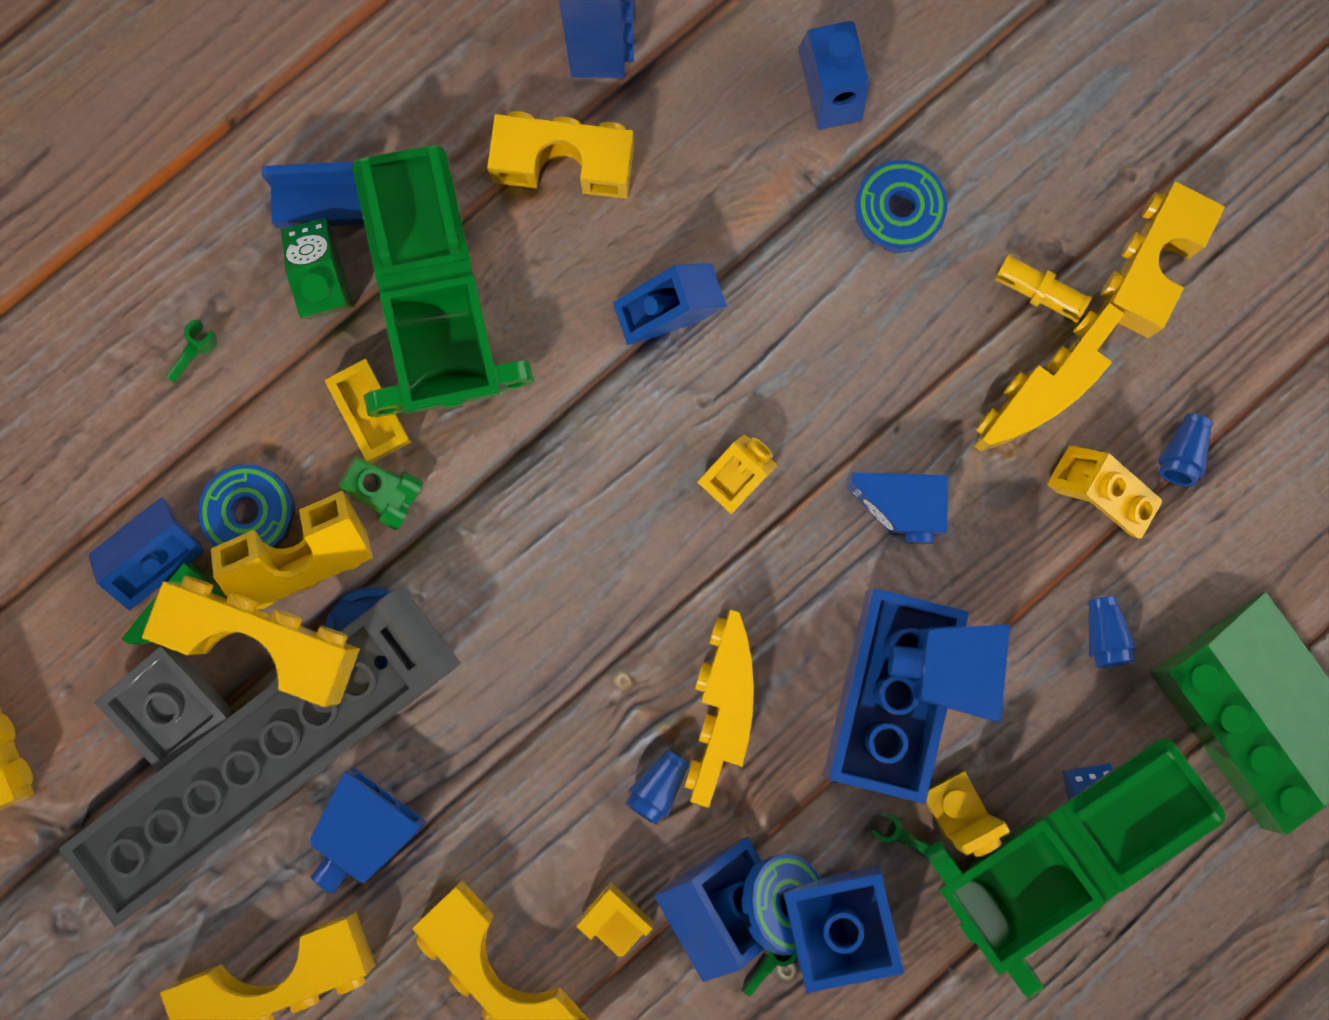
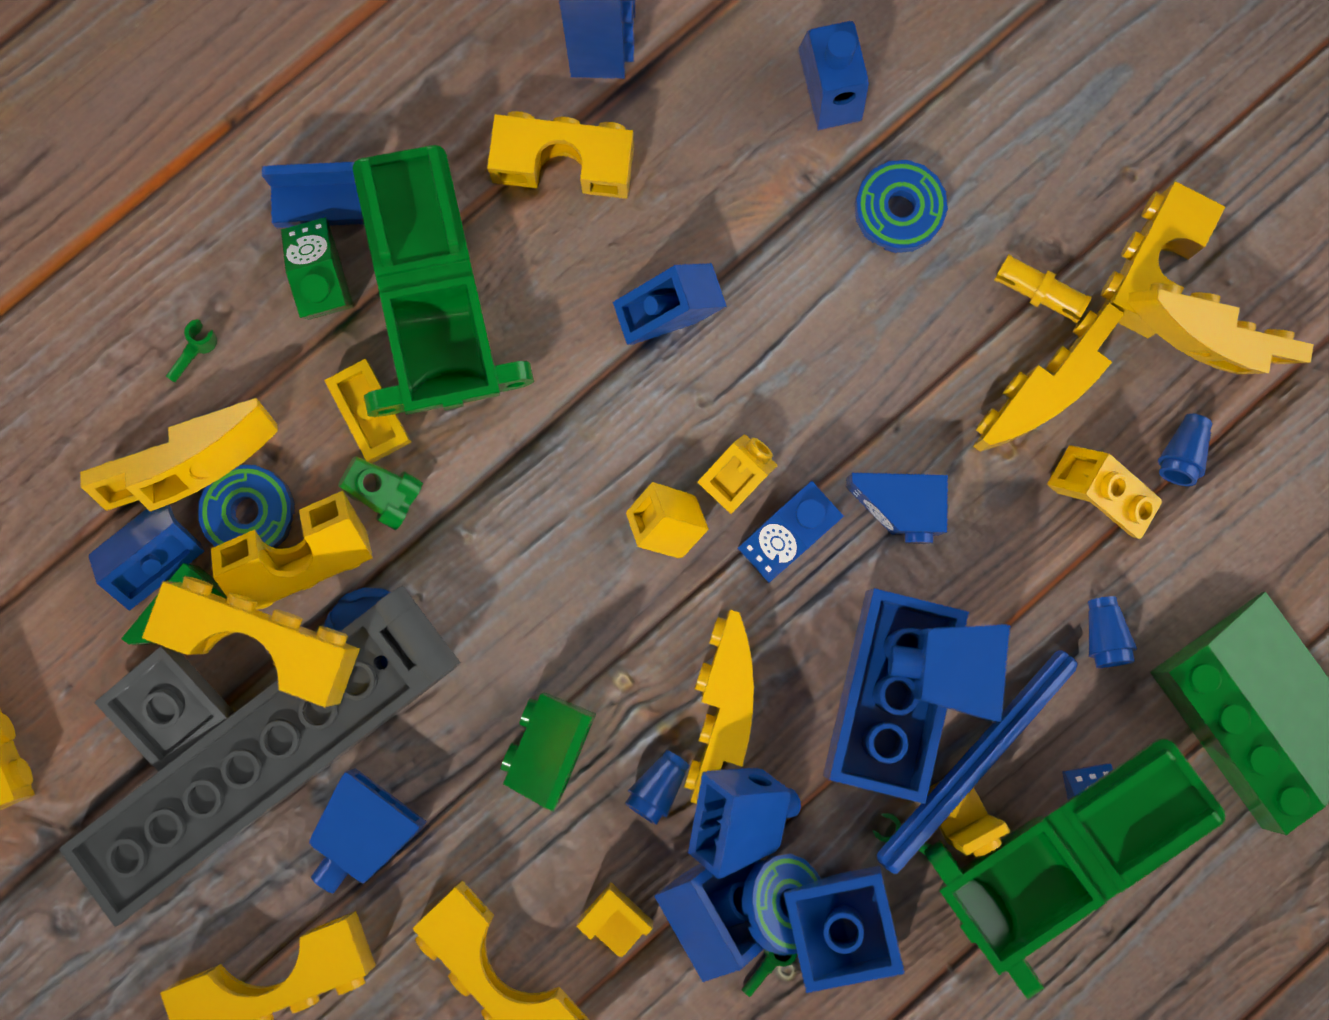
(191, 460): none -> yellow slope
(548, 750): none -> green slope
(666, 520): none -> yellow panel
(739, 818): none -> blue torso
(790, 531): none -> blue slope
(976, 762): none -> blue axle
(1213, 333): none -> yellow slope

